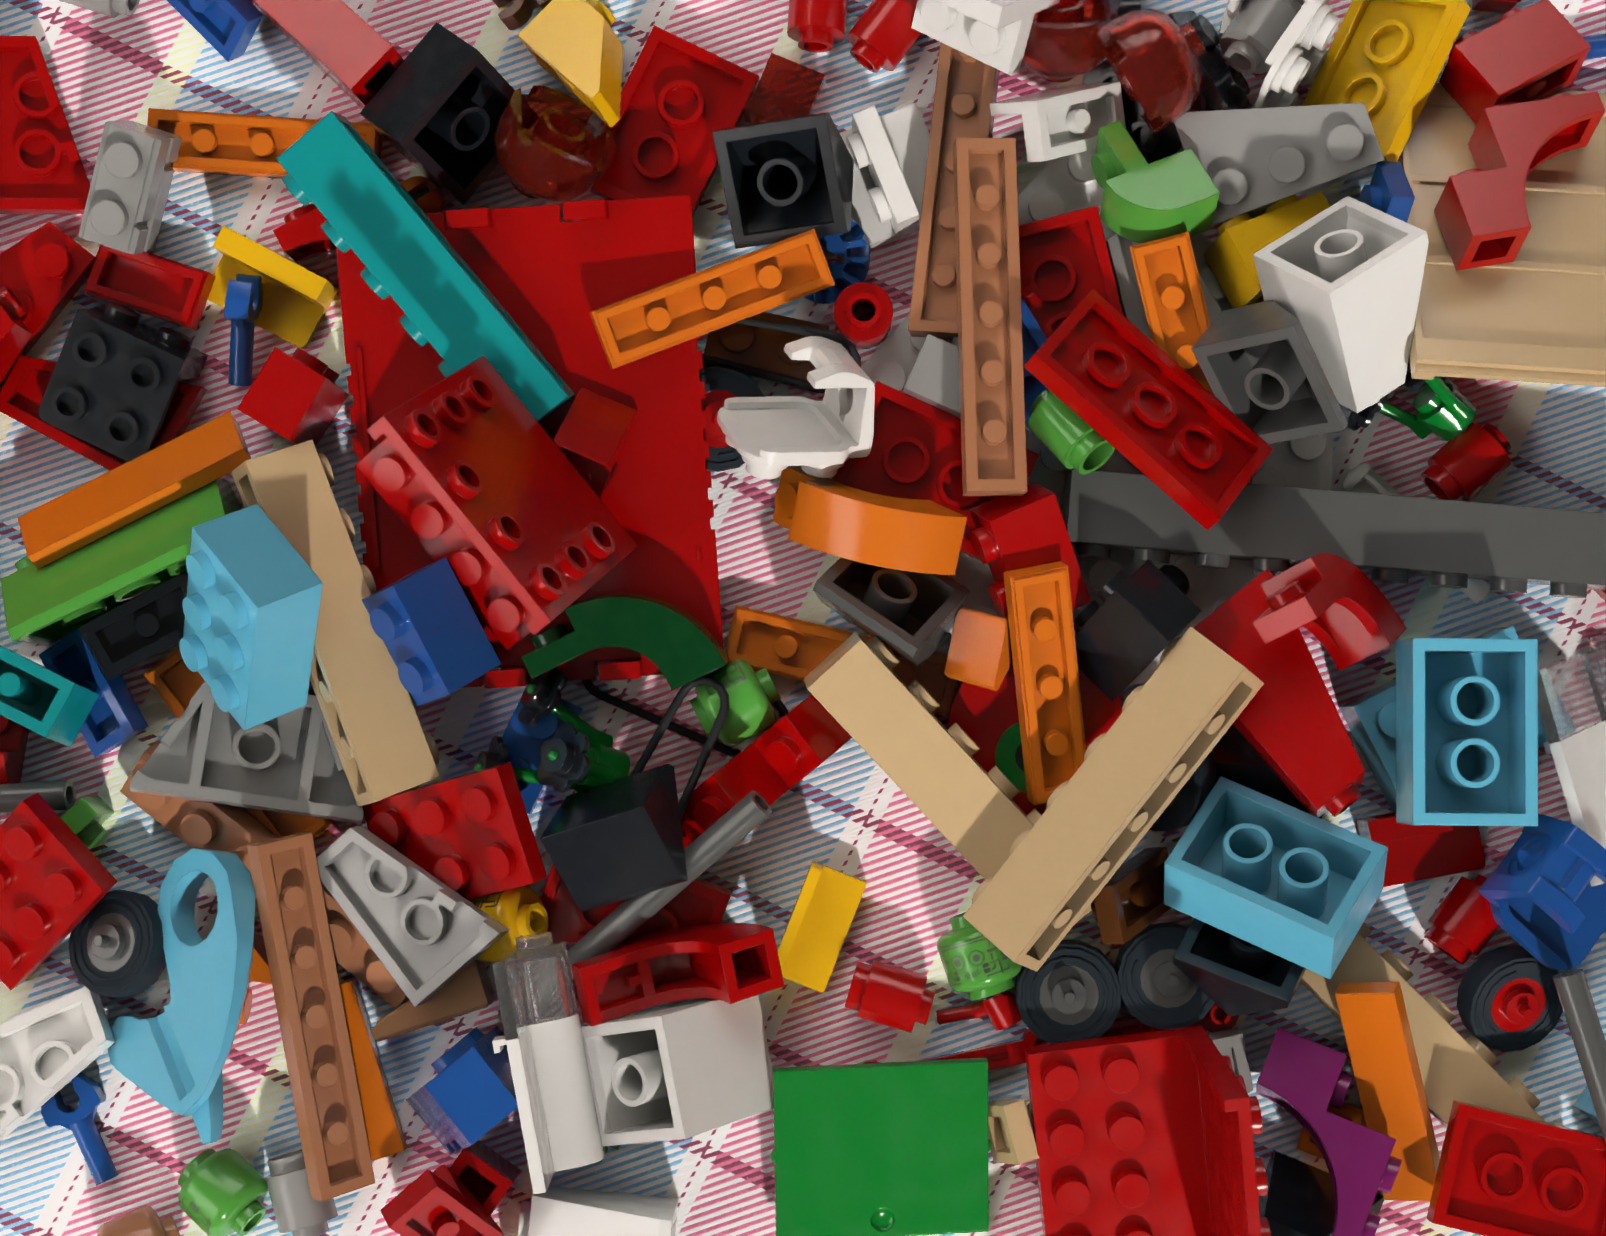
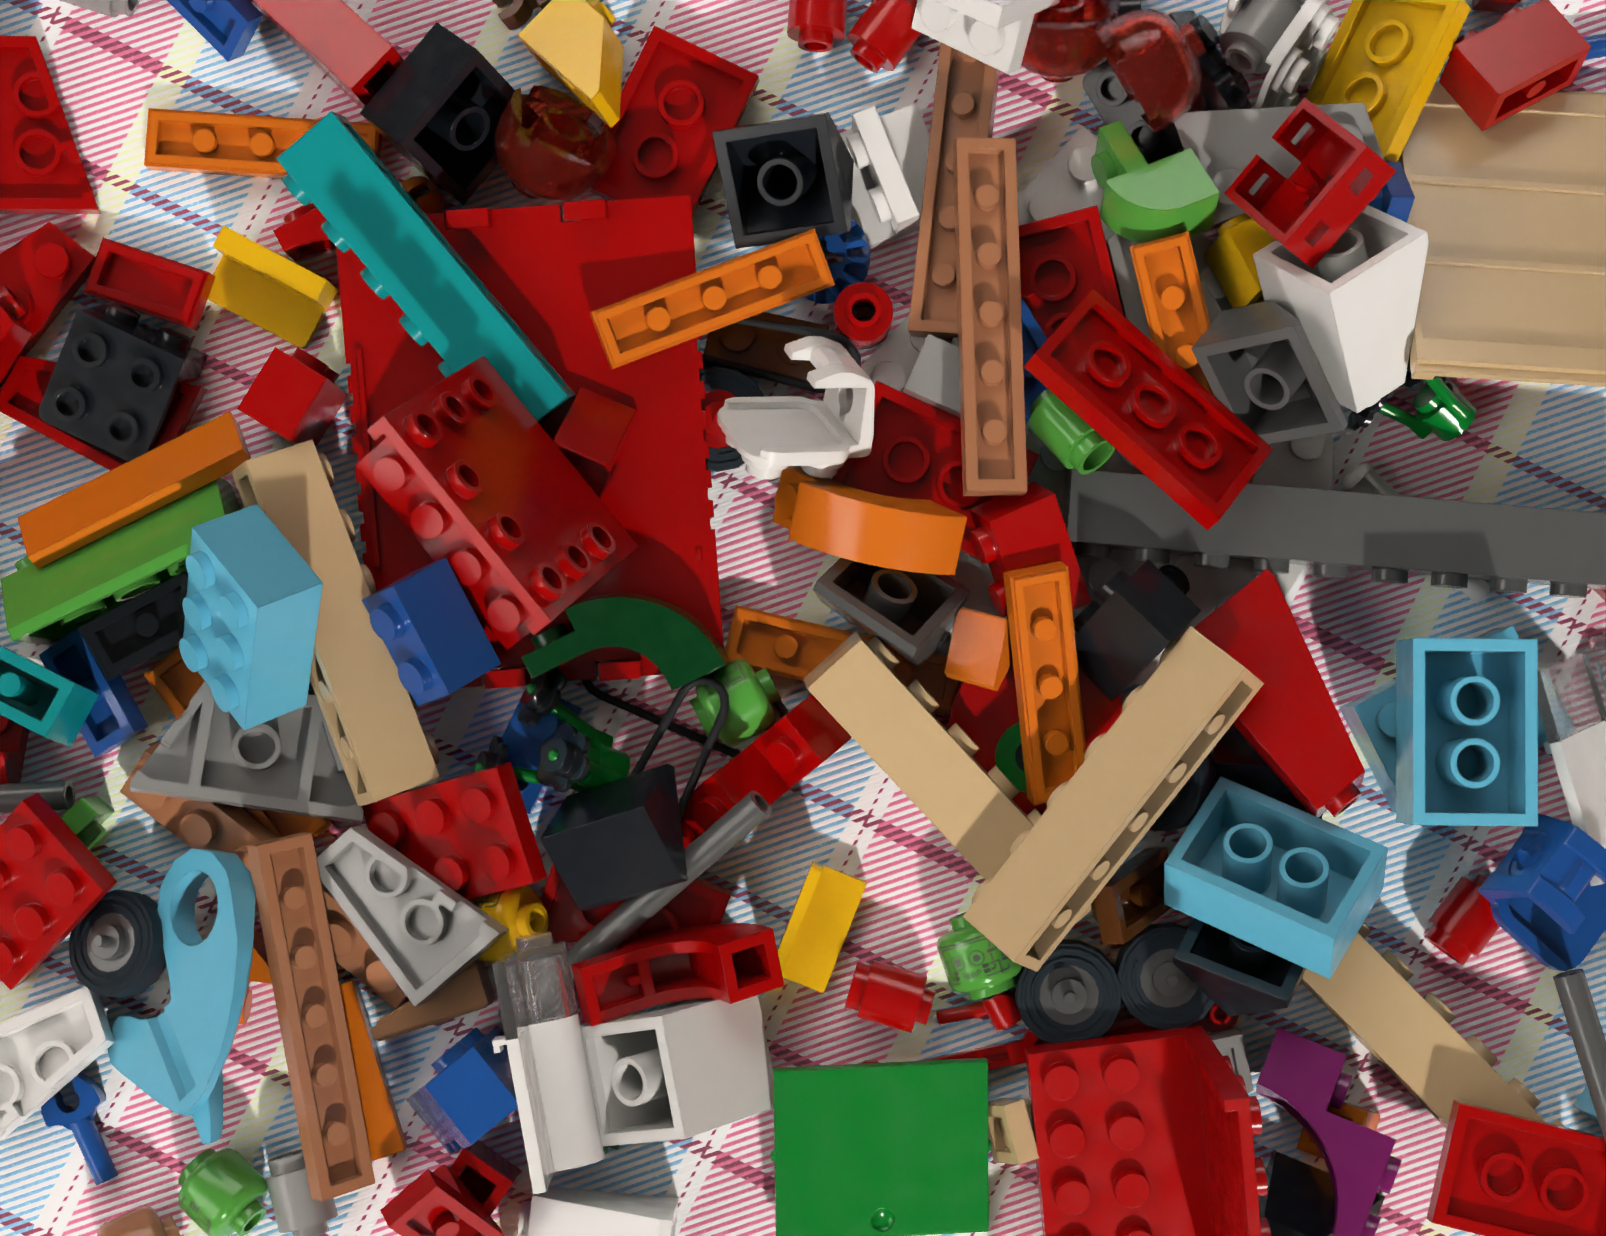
(129, 186): light grey brick -> none
(242, 308): blue bar -> none
(783, 91): clear red bracket -> none
(1064, 117): white panel -> none
(1326, 155): none -> red piece
(1333, 604): red arch -> none
(1390, 1081): orange tile -> none
(1423, 850): red panel -> none
(1467, 463): red brick -> none
(1485, 206): red arch -> none
(1509, 999): black wheel -> none

